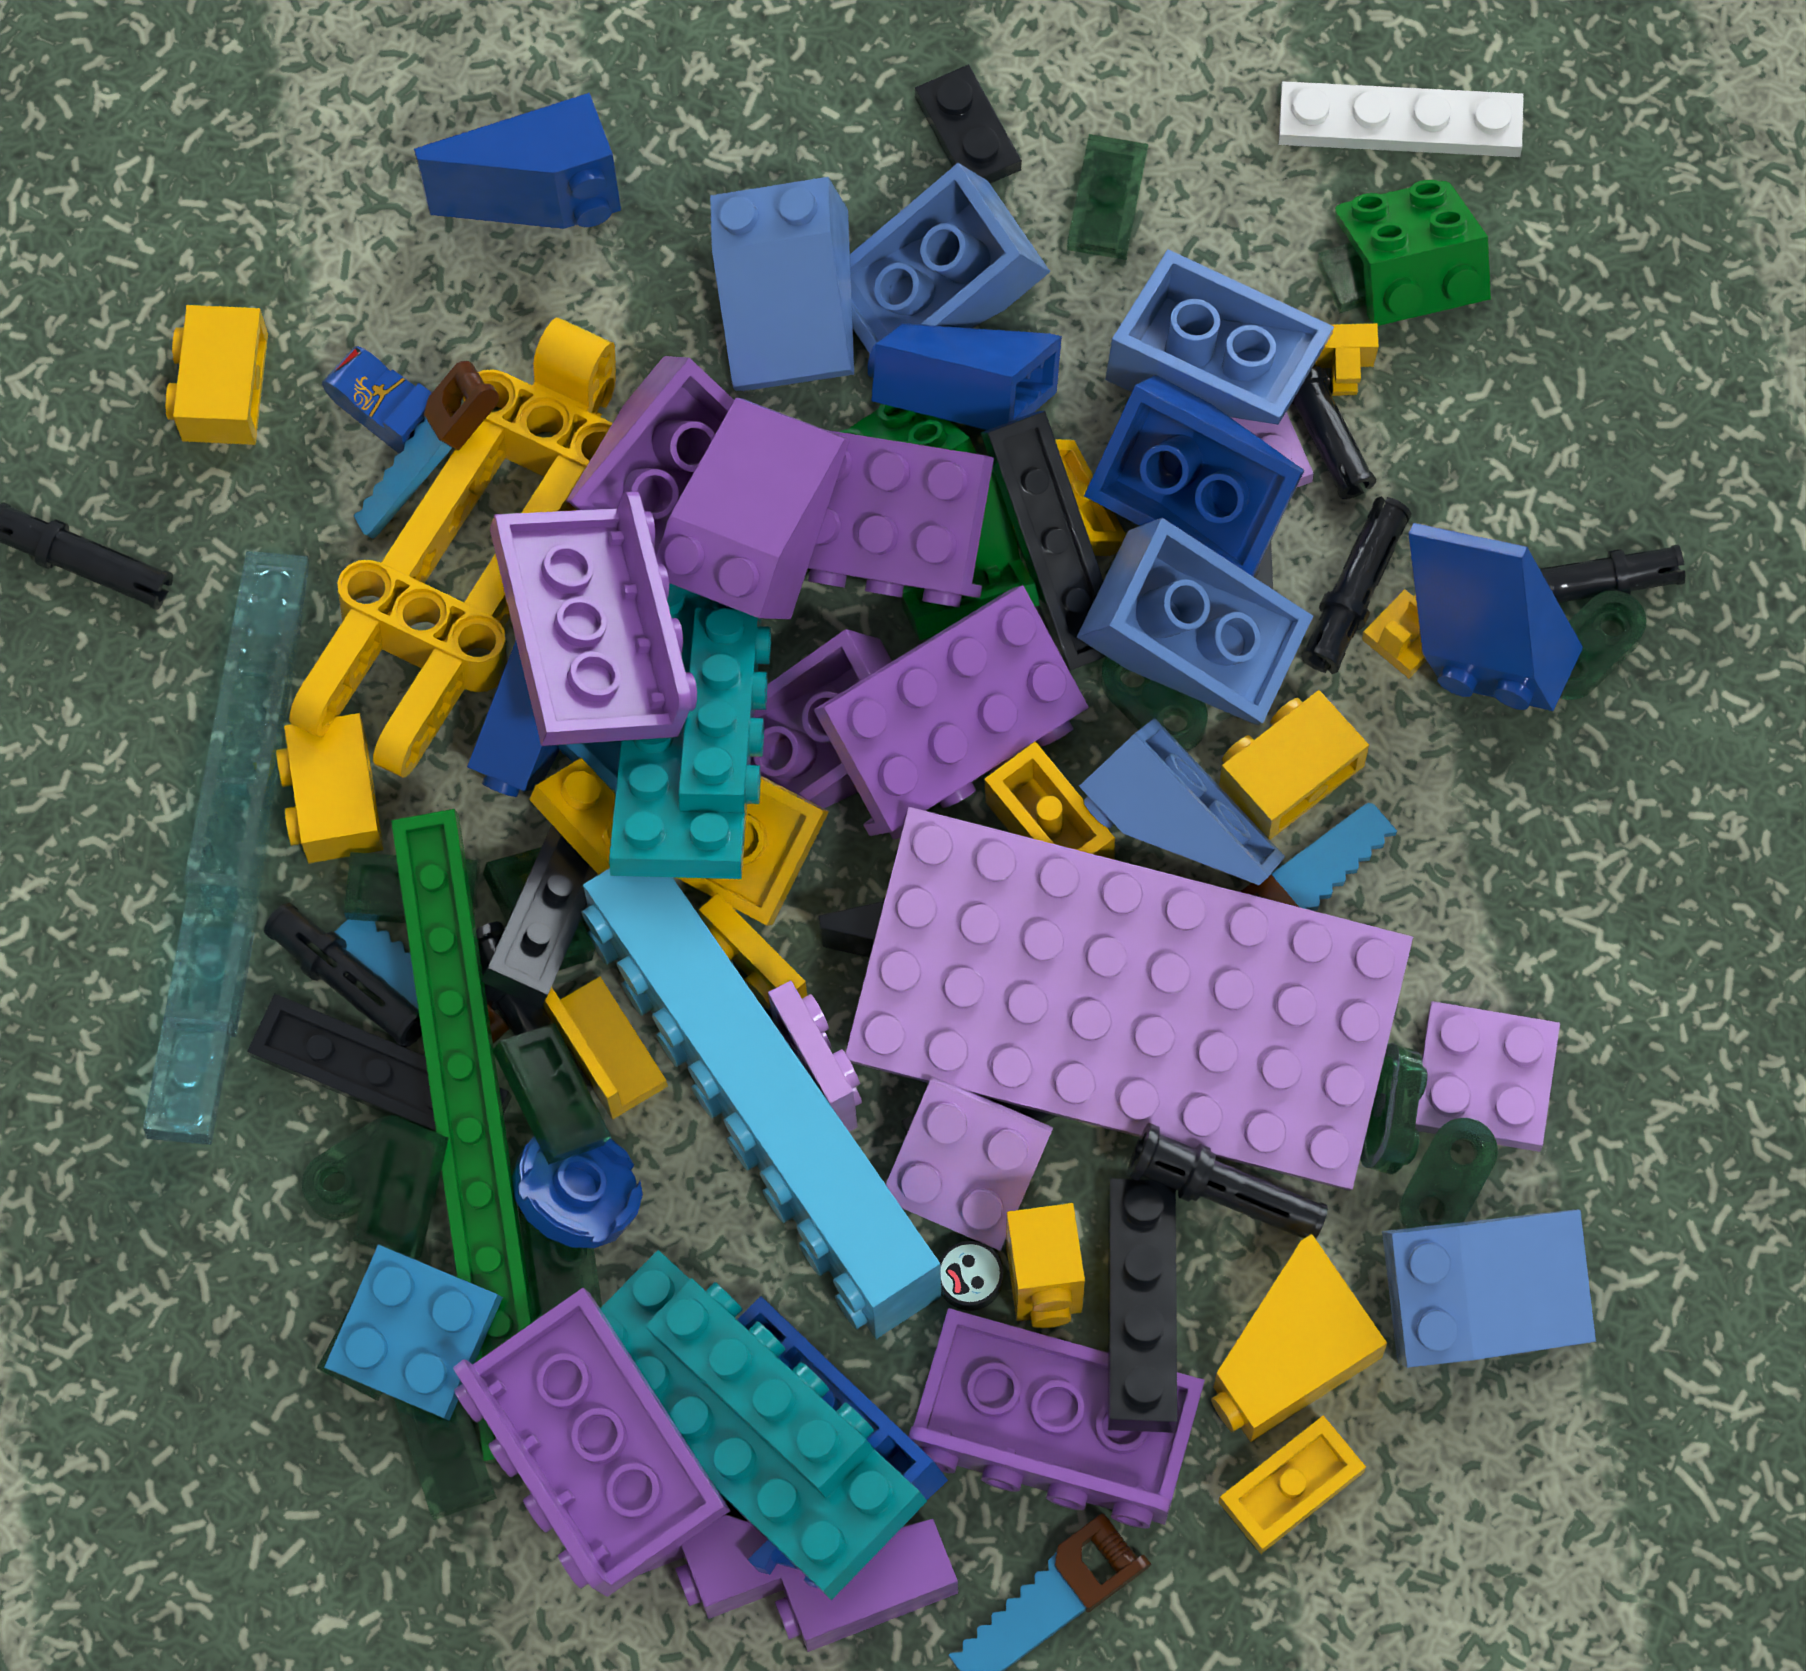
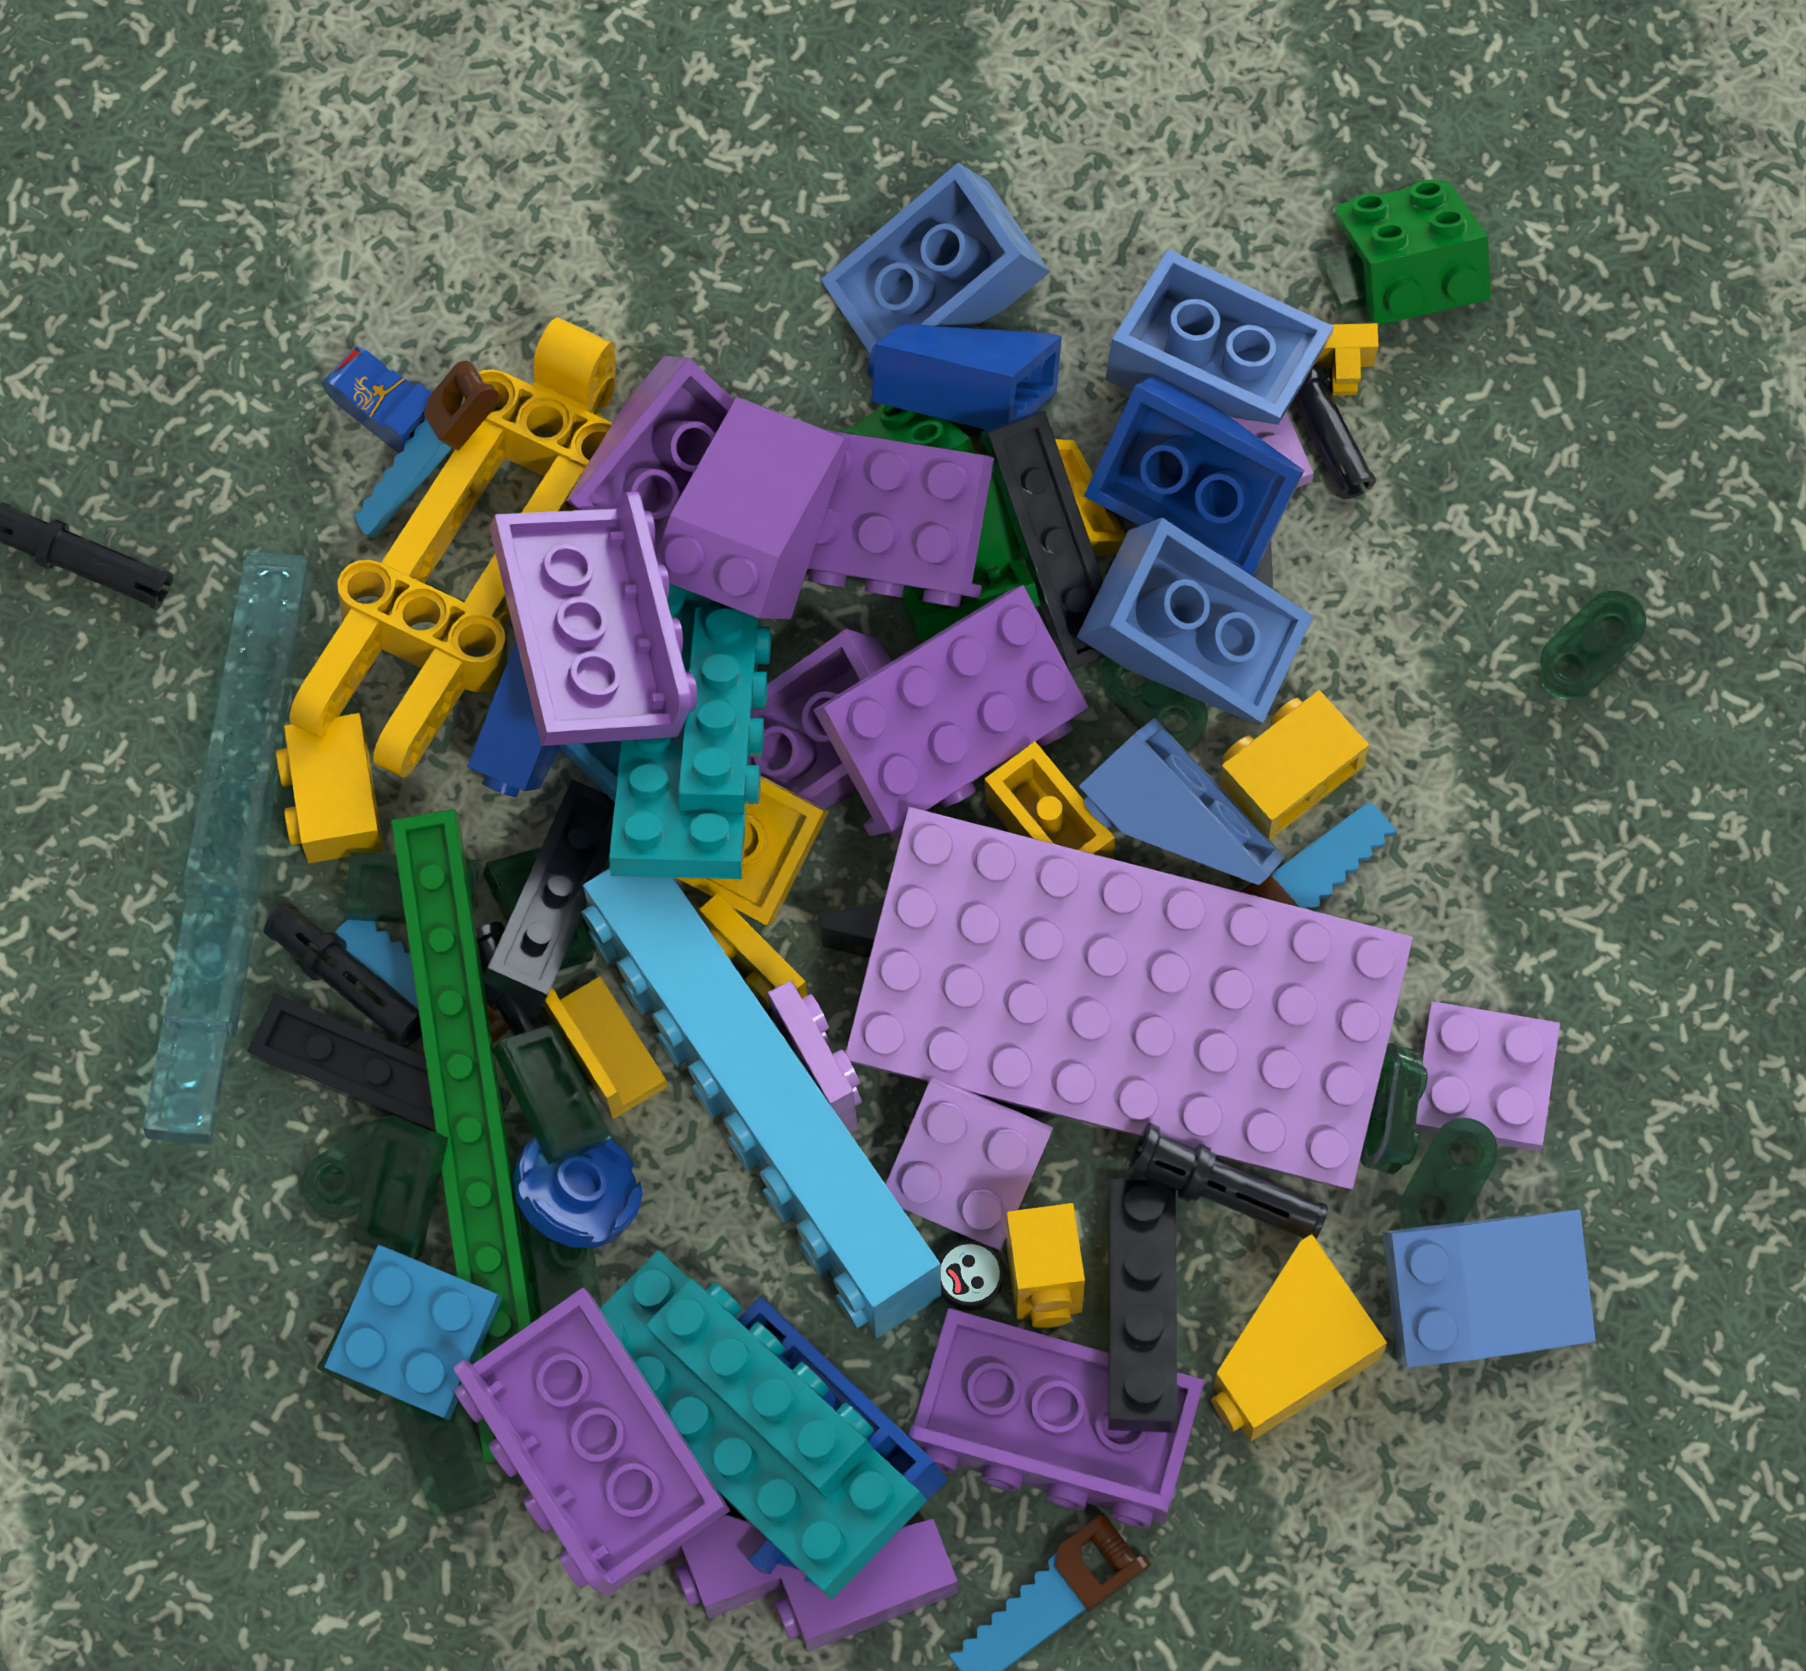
(218, 374): yellow brick -> none
(525, 170): blue slope -> none
(580, 810): yellow plate -> none
(784, 283): medium blue slope -> none
(967, 125): black plate -> none
(1107, 197): clear green plate -> none
(1292, 1484): yellow plate -> none
(1346, 606): black pin -> none
(1397, 635): yellow tile -> none
(1401, 119): white plate -> none
(1490, 619): blue slope -> none
(1616, 573): black pin -> none

